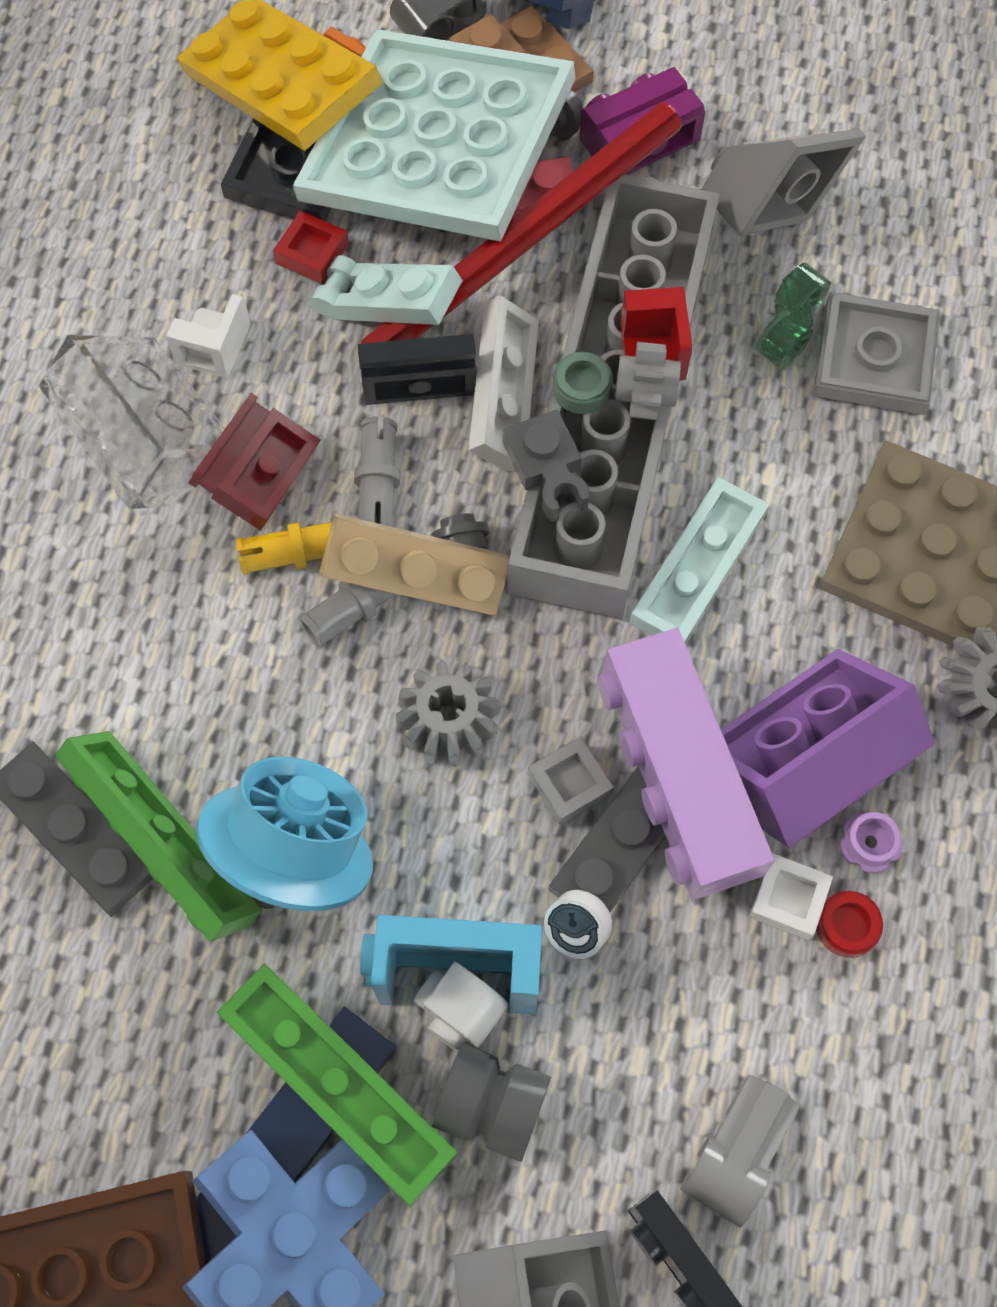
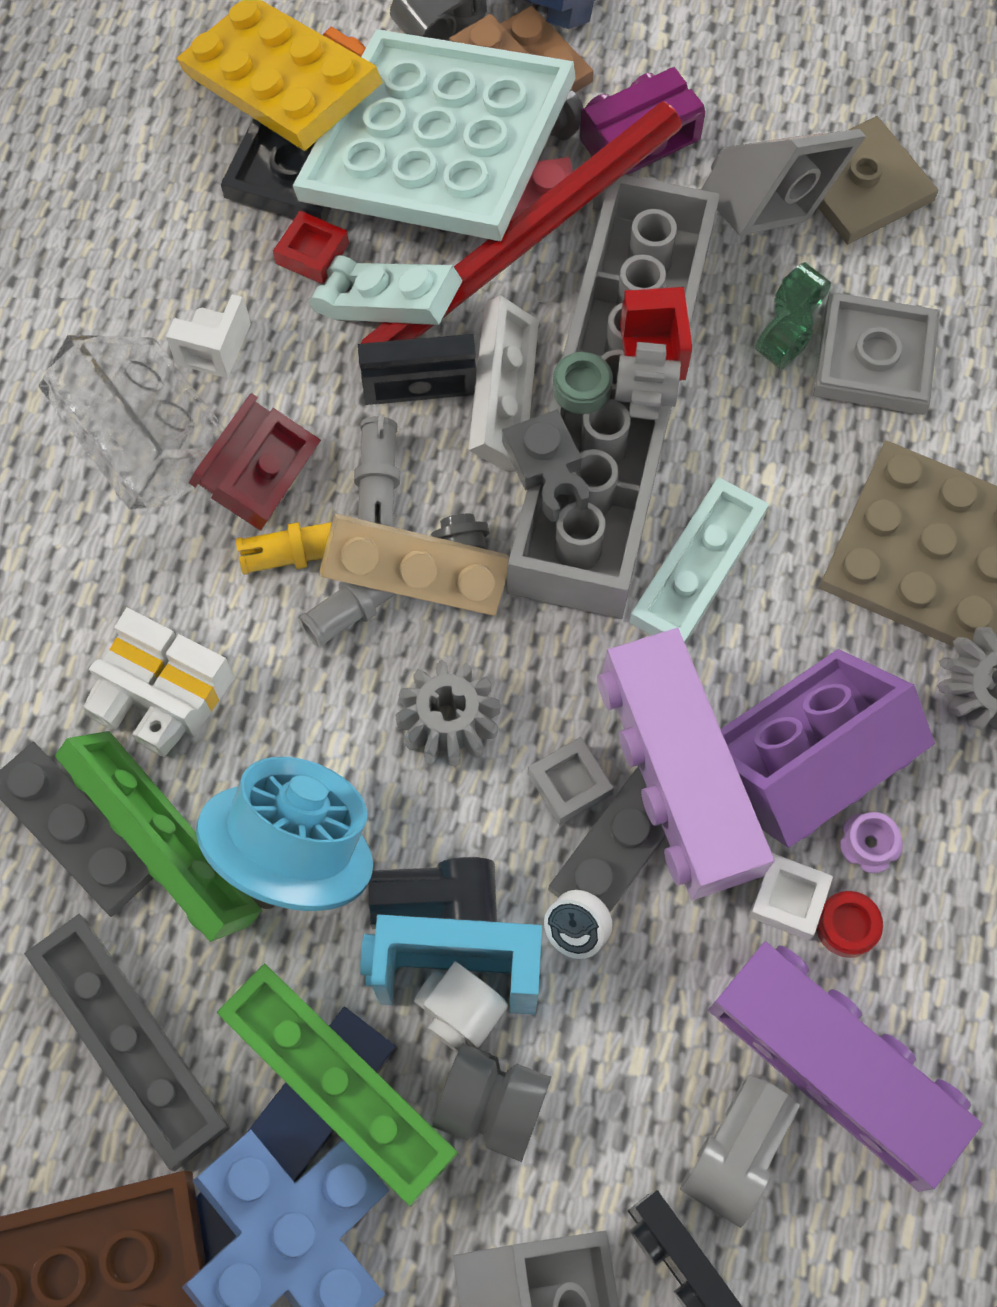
(127, 1042): none -> dark grey plate
(161, 675): none -> white hips
(453, 890): none -> black piece
(847, 1067): none -> medium lavender brick
(876, 185): none -> dark tan plate

